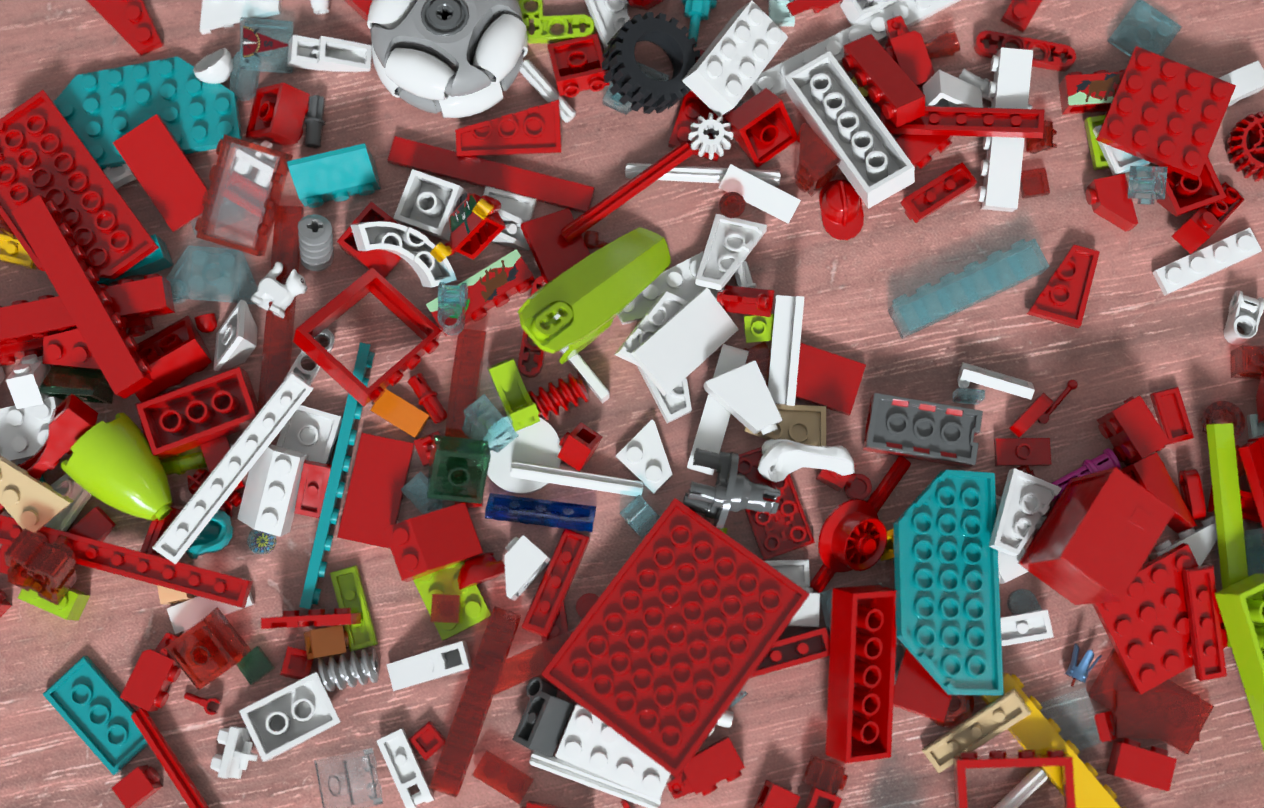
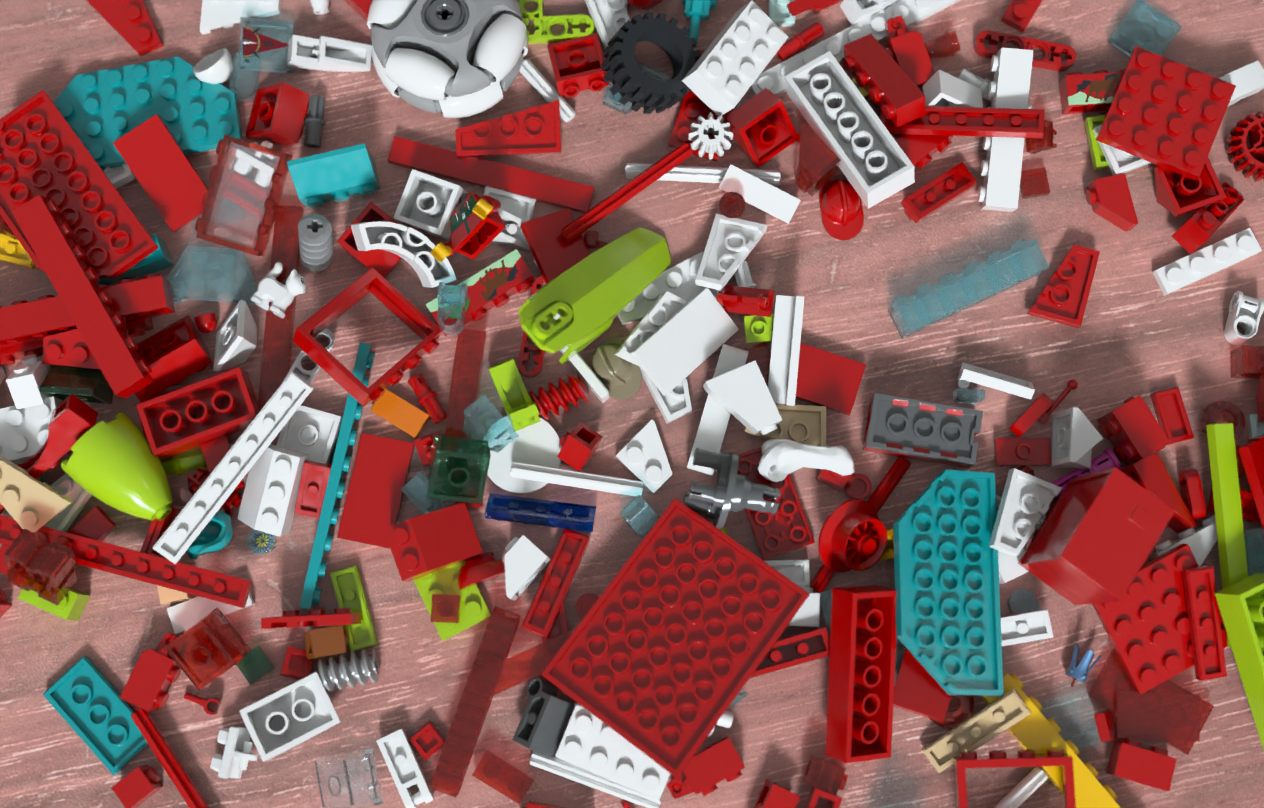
(429, 665): white slope -> none
(617, 375): none -> dark tan piece
(800, 41): none -> red axle
(1072, 439): none -> white slope
(1147, 183): clear light blue brick -> none

